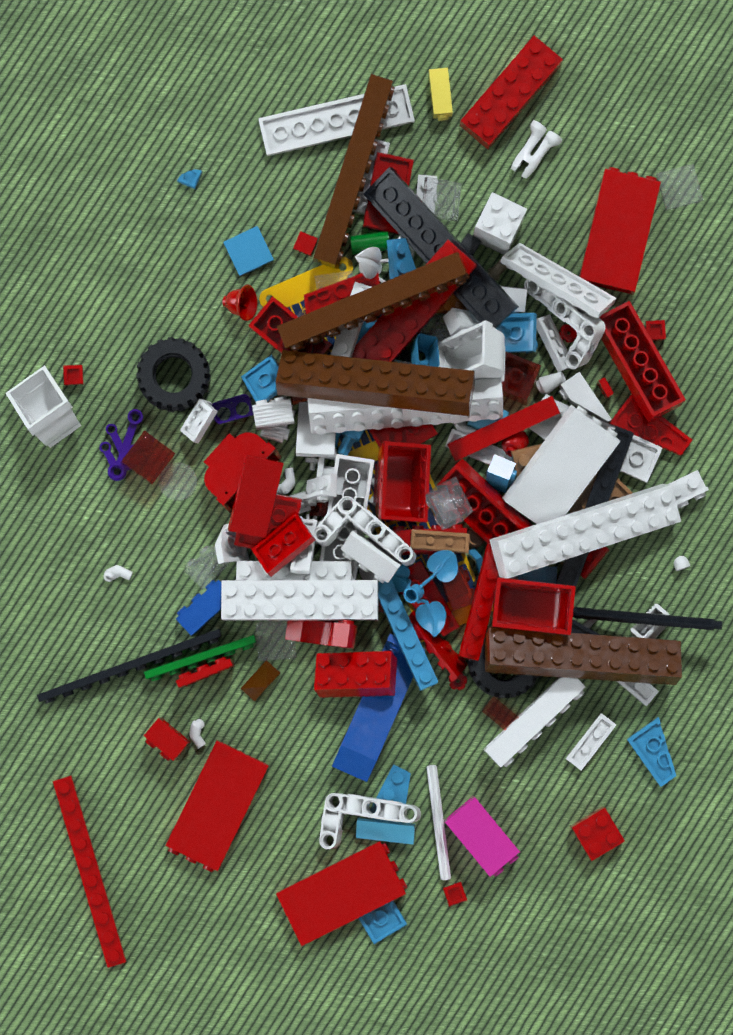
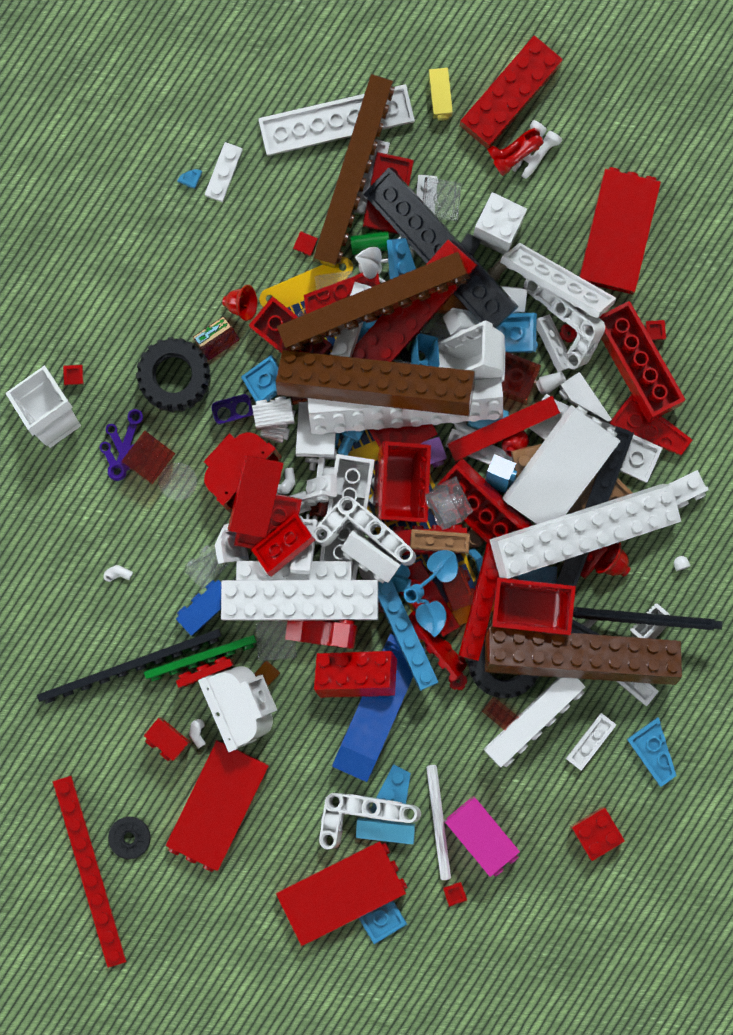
(124, 849): none -> black wheel
(198, 420): white bracket -> none
(216, 338): none -> panel
(223, 172): none -> white plate
(242, 704): none -> white container
(248, 251): dark azure tile -> none
(437, 452): none -> medium lavender brick
(515, 152): none -> red piece
(605, 388): red tile -> none
(614, 562): none -> red hat
(679, 187): clear tile -> none

